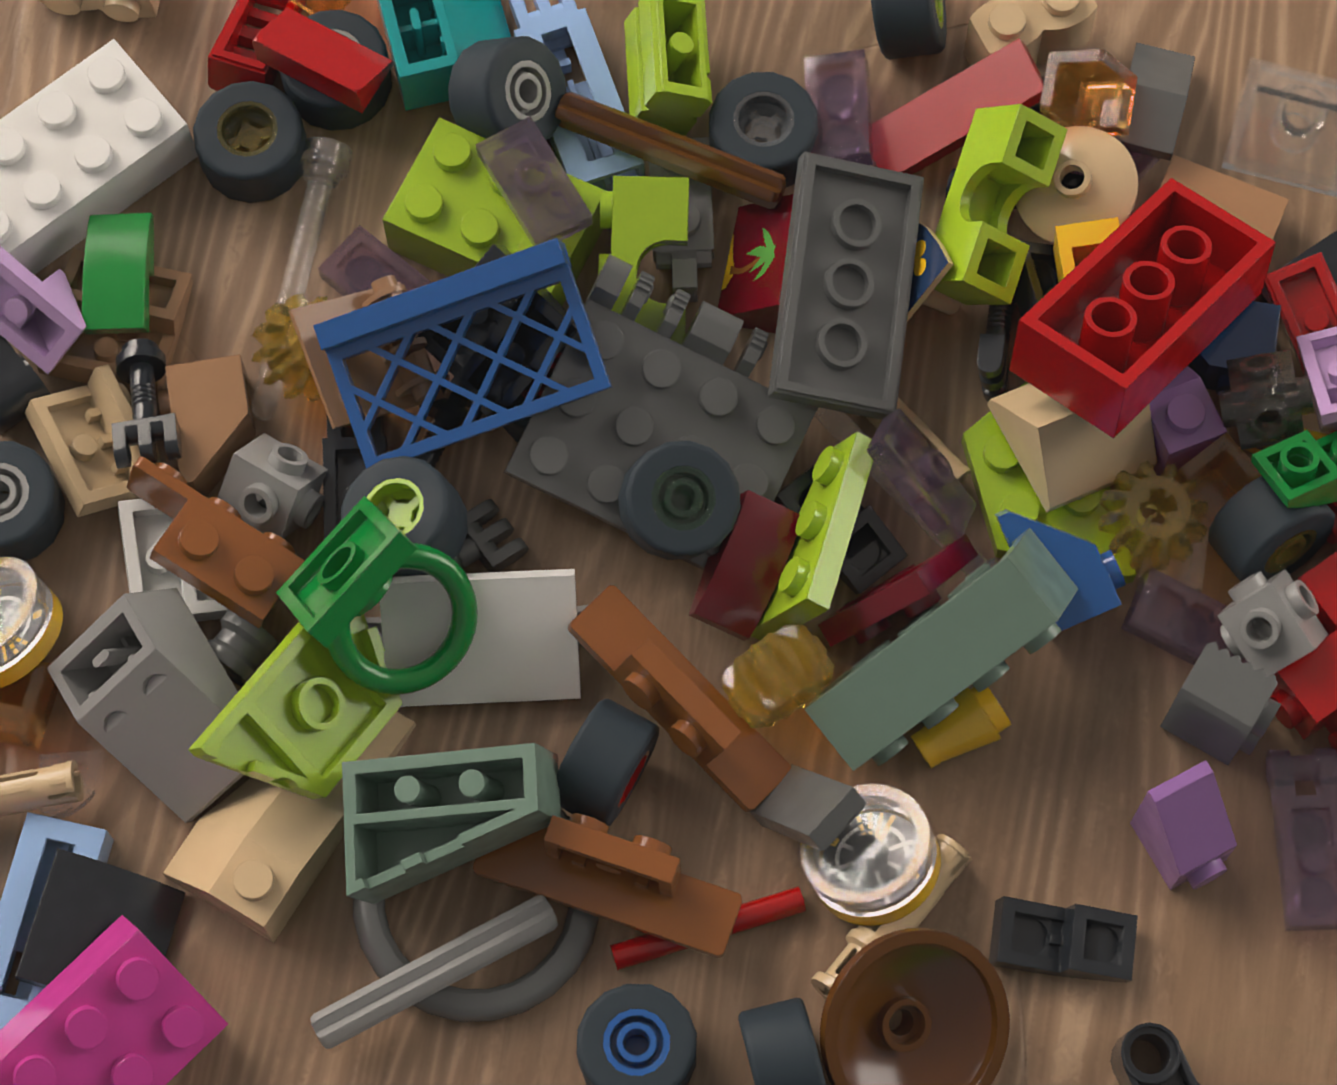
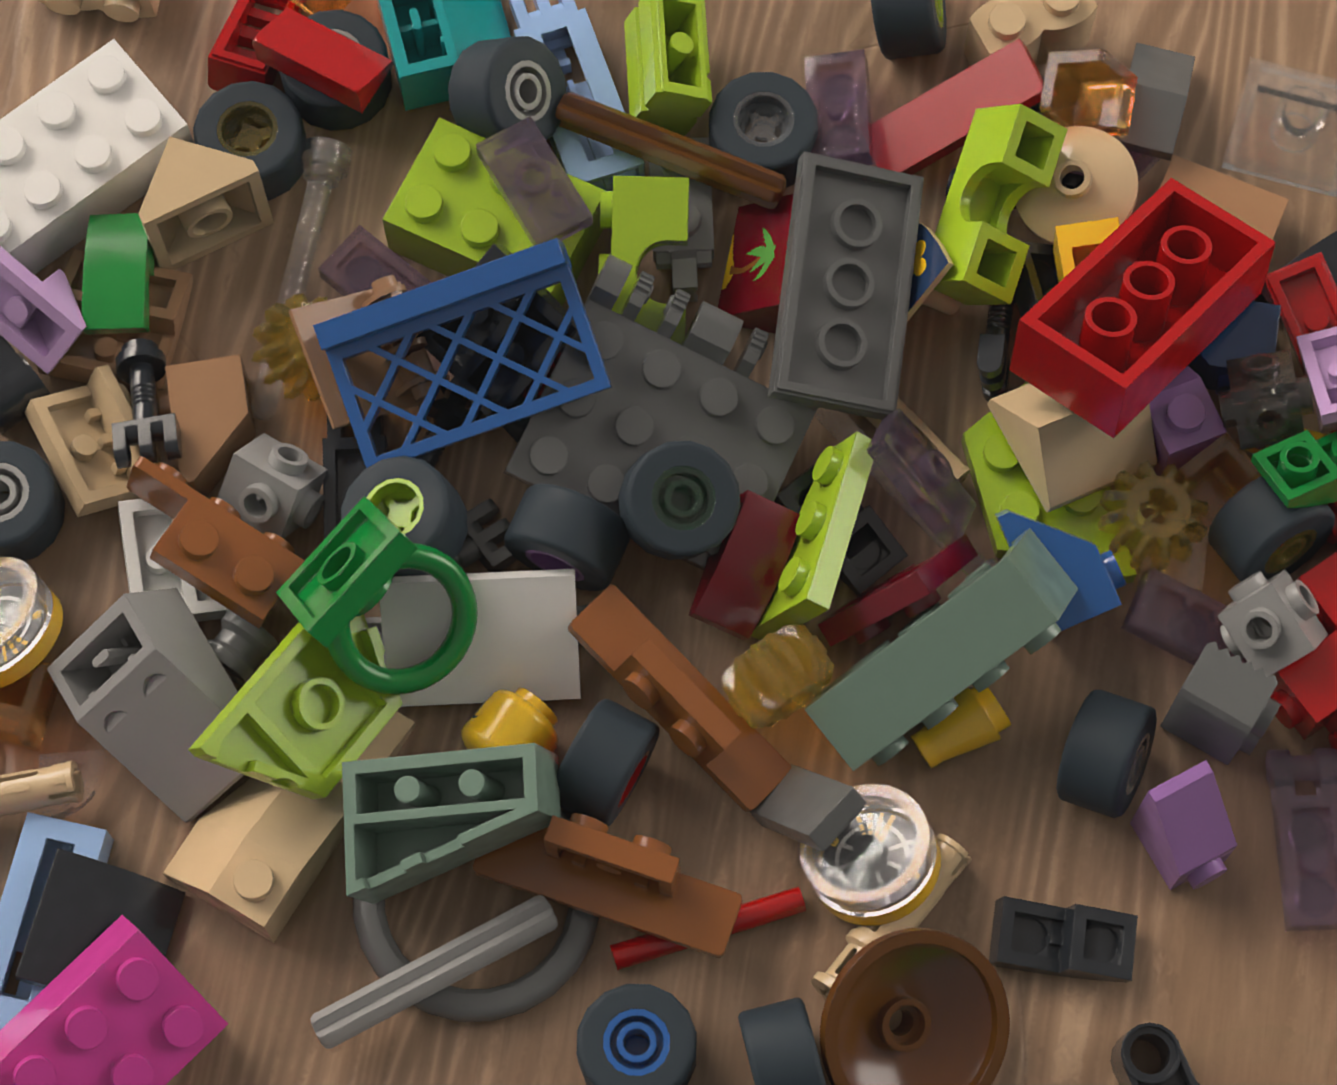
(201, 203): none -> tan slope
(511, 720): none -> yellow head
(567, 531): none -> black wheel
(1106, 753): none -> black wheel

